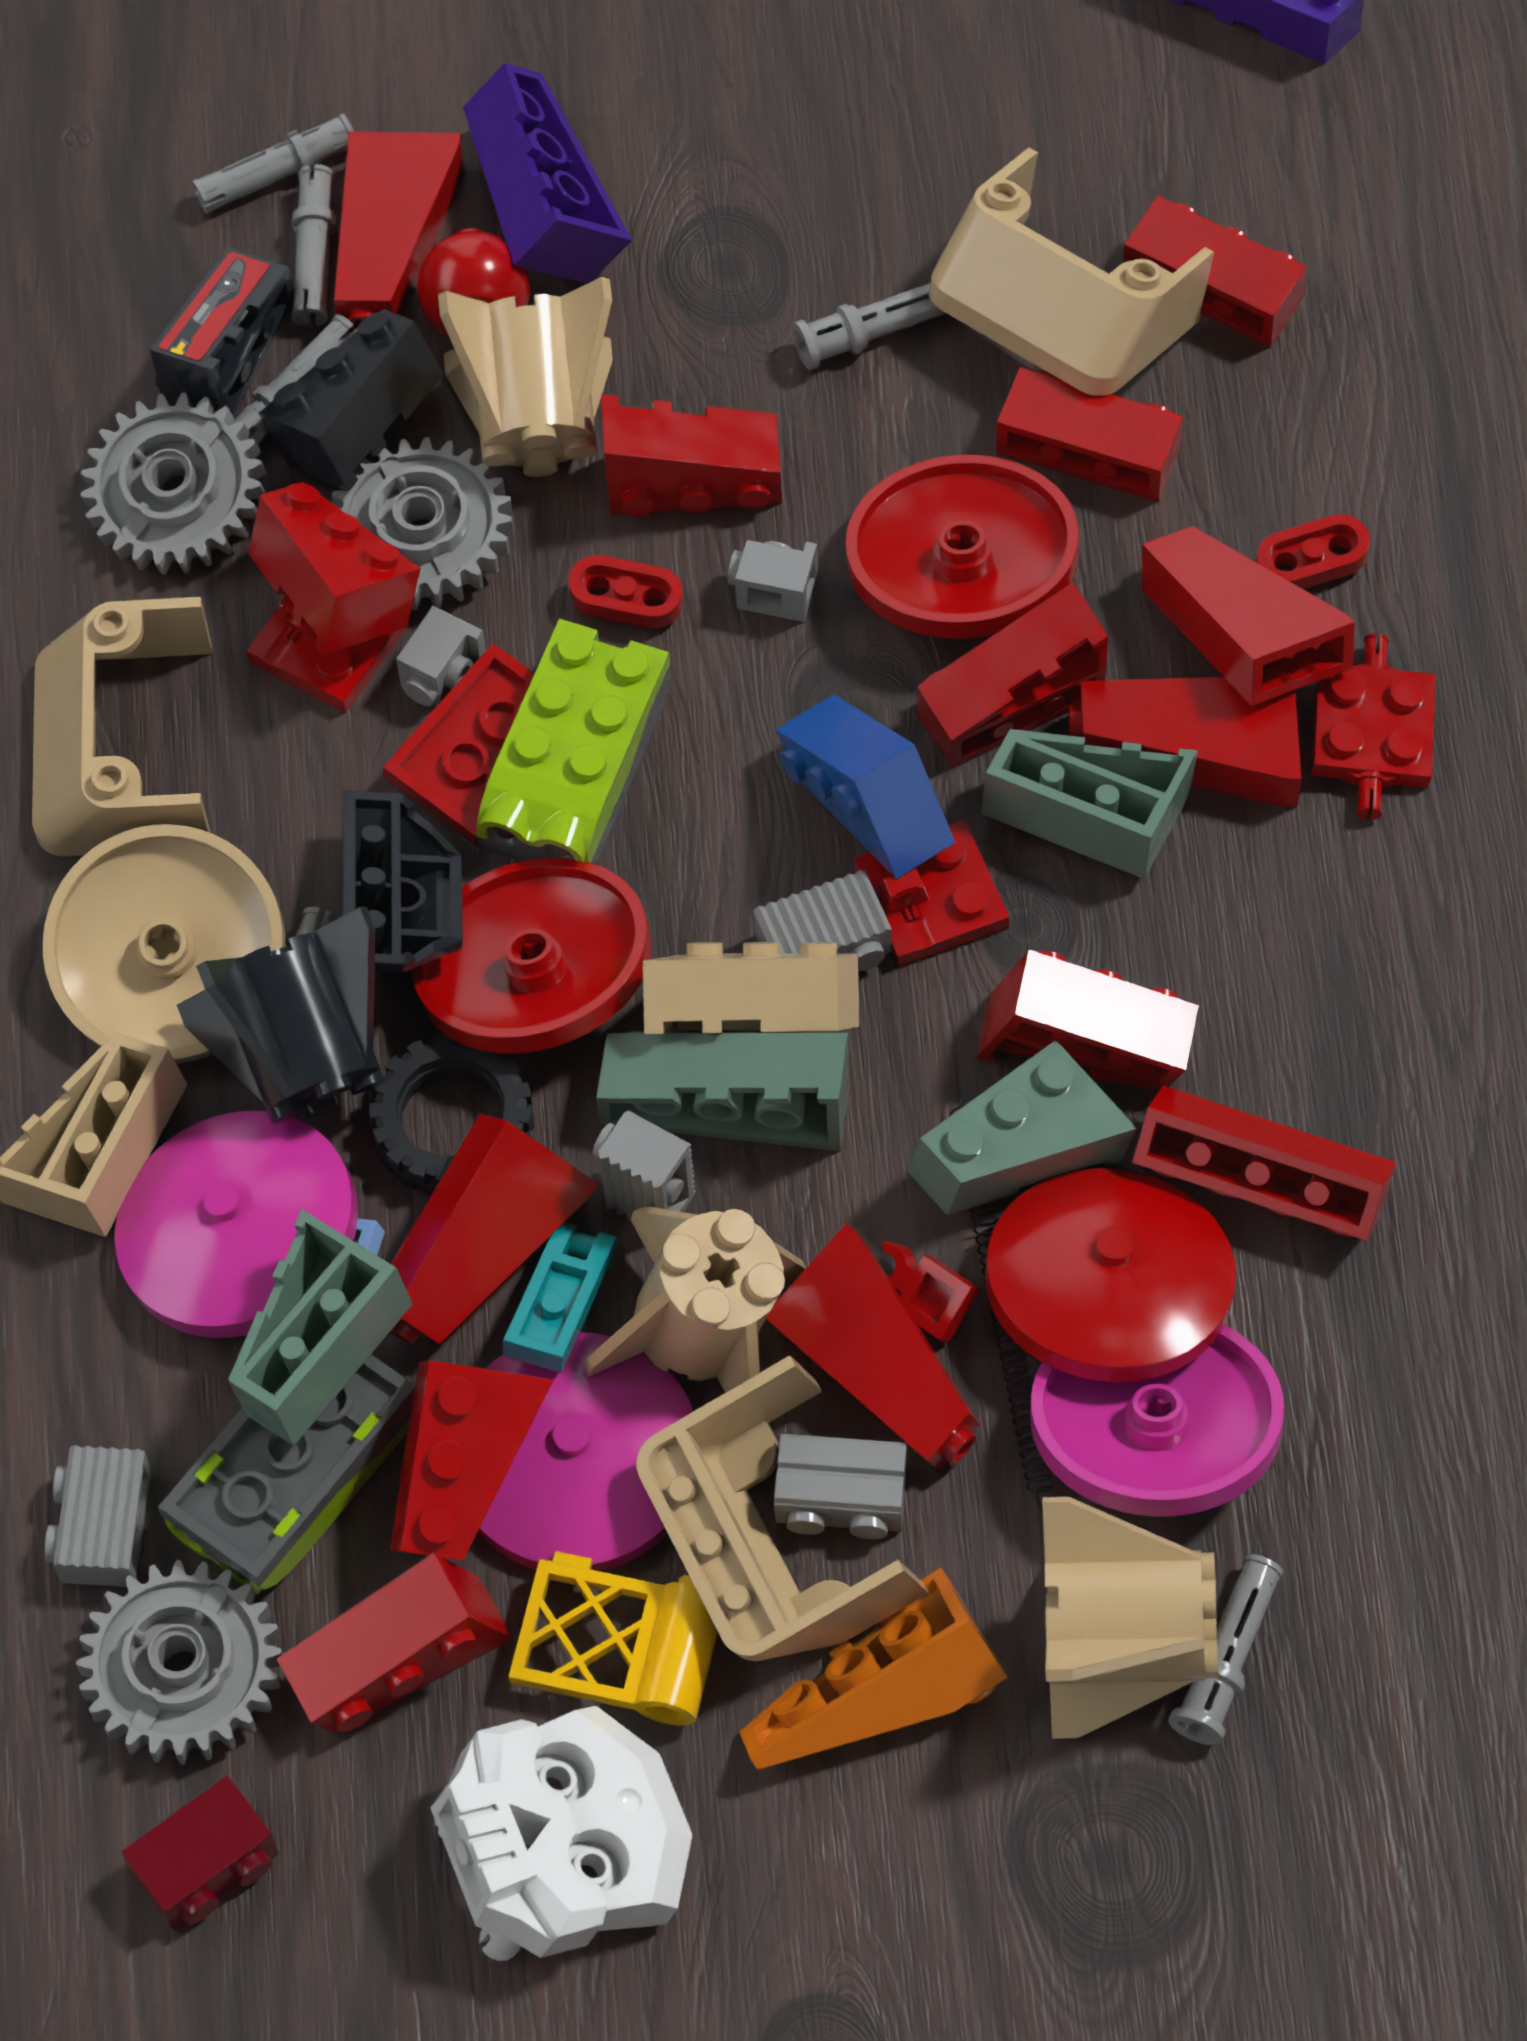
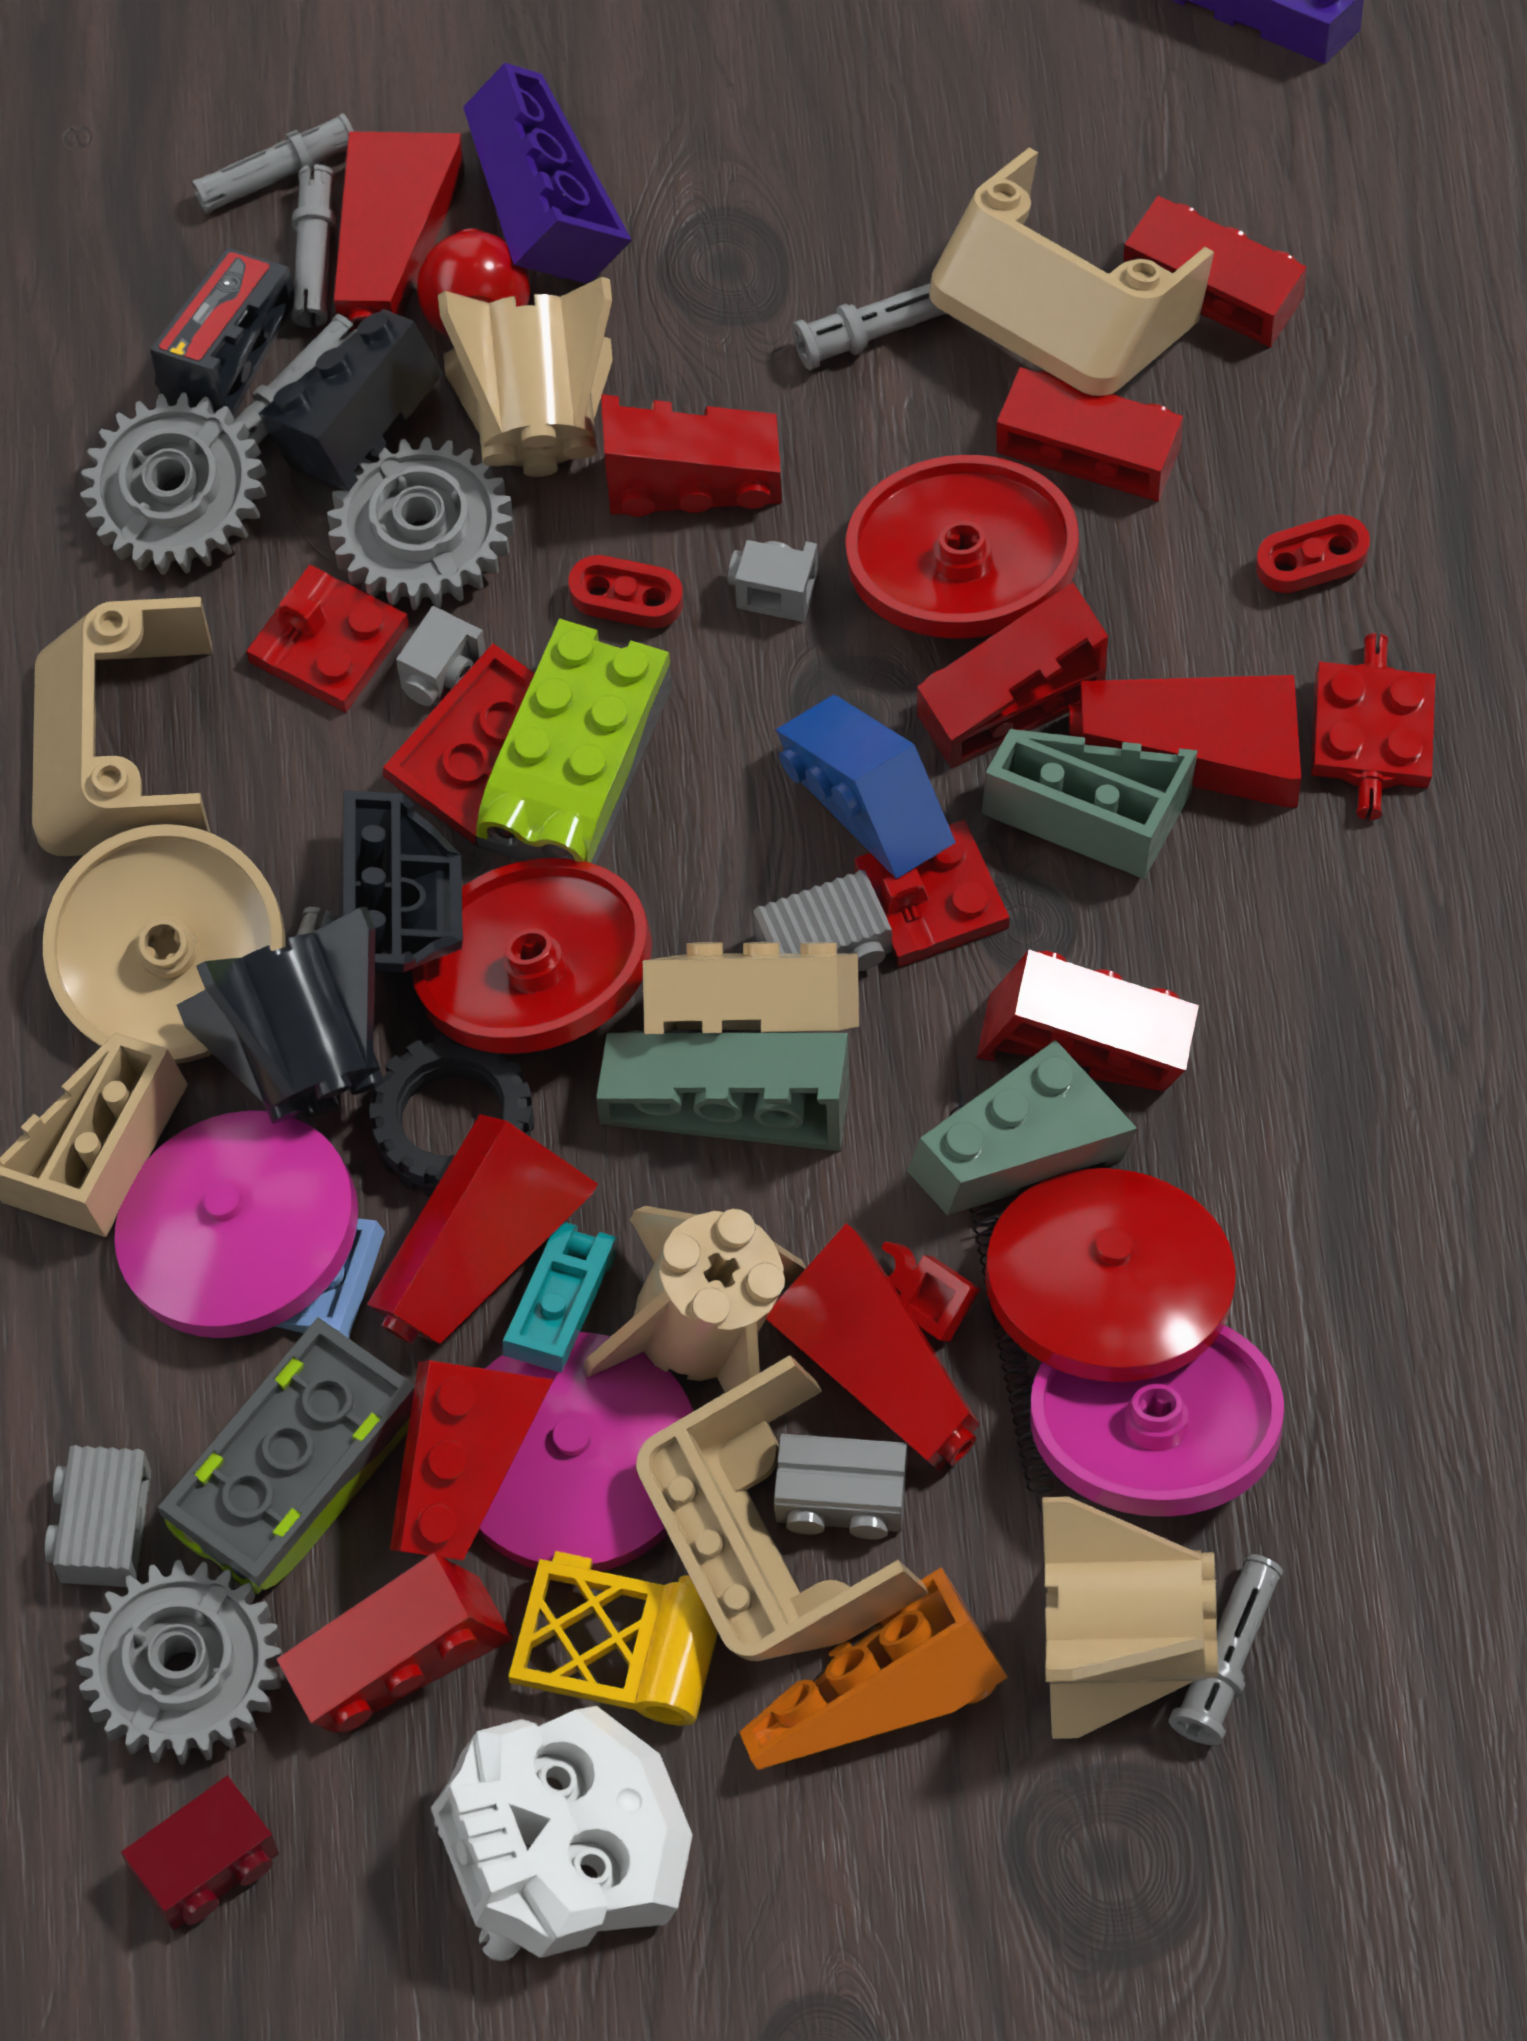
(316, 1329): sand green wedge -> none
(331, 568): red wedge -> none
(643, 1166): light grey brick -> none
(1244, 617): red slope -> none
(1264, 1163): red brick -> none

